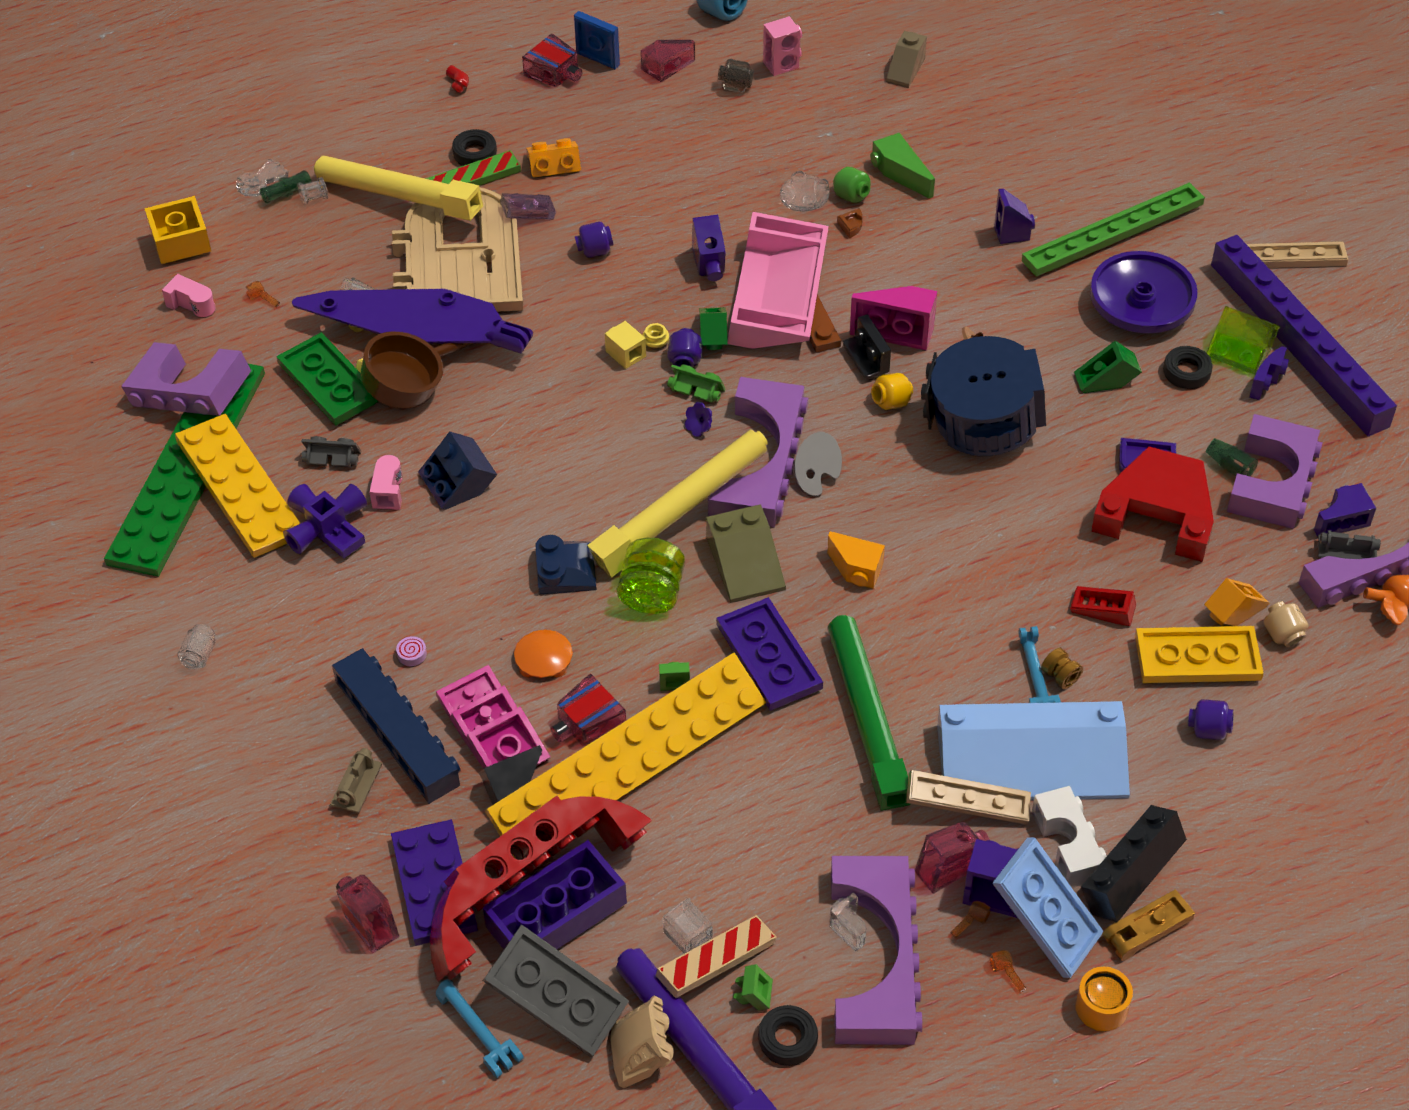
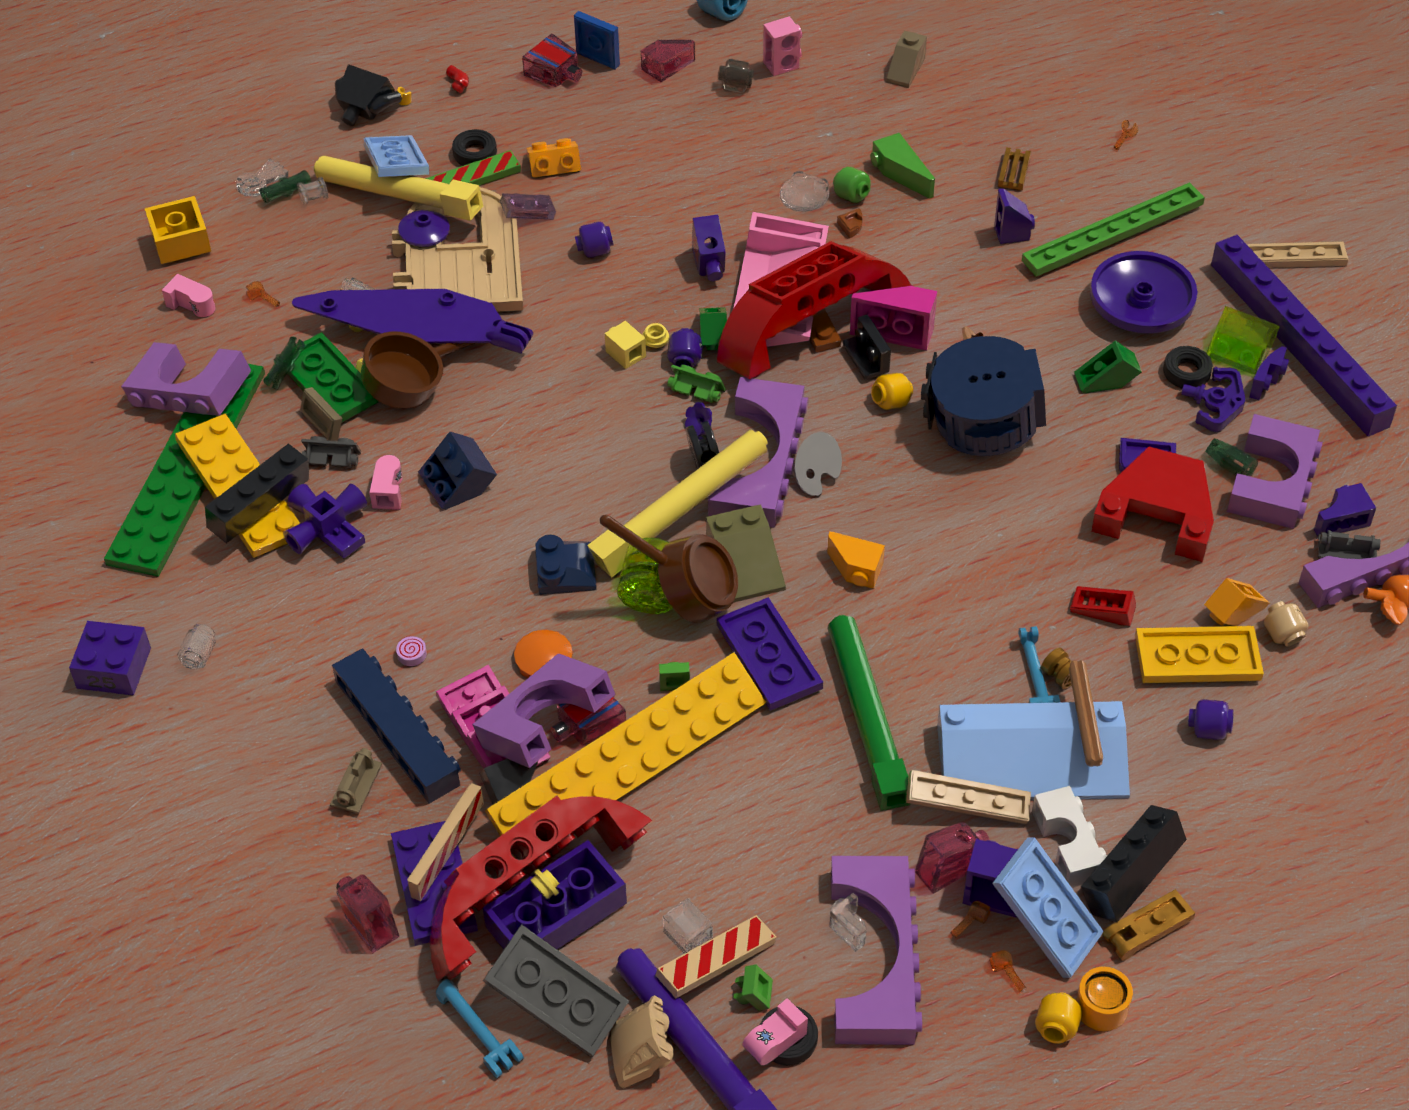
(110, 658): none -> dark purple brick
(256, 493): none -> black brick
(284, 362): none -> clear green pin
(321, 414): none -> dark tan tile
(366, 94): none -> black torso
(396, 156): none -> light blue tile
(424, 228): none -> dark purple dish
(445, 842): none -> tan tile
(545, 883): none -> light yellow plate
(561, 680): none -> medium lavender arch
(692, 571): none -> reddish brown piece
(702, 447): none -> black head
(776, 1033): none -> bright pink leg
(794, 294): none -> red slope
(1017, 155): none -> pearl gold tile
(1058, 1017): none -> yellow head
(1086, 713): none -> medium nougat axle
(1126, 133): none -> clear orange hand
(1226, 401): none -> dark purple piece

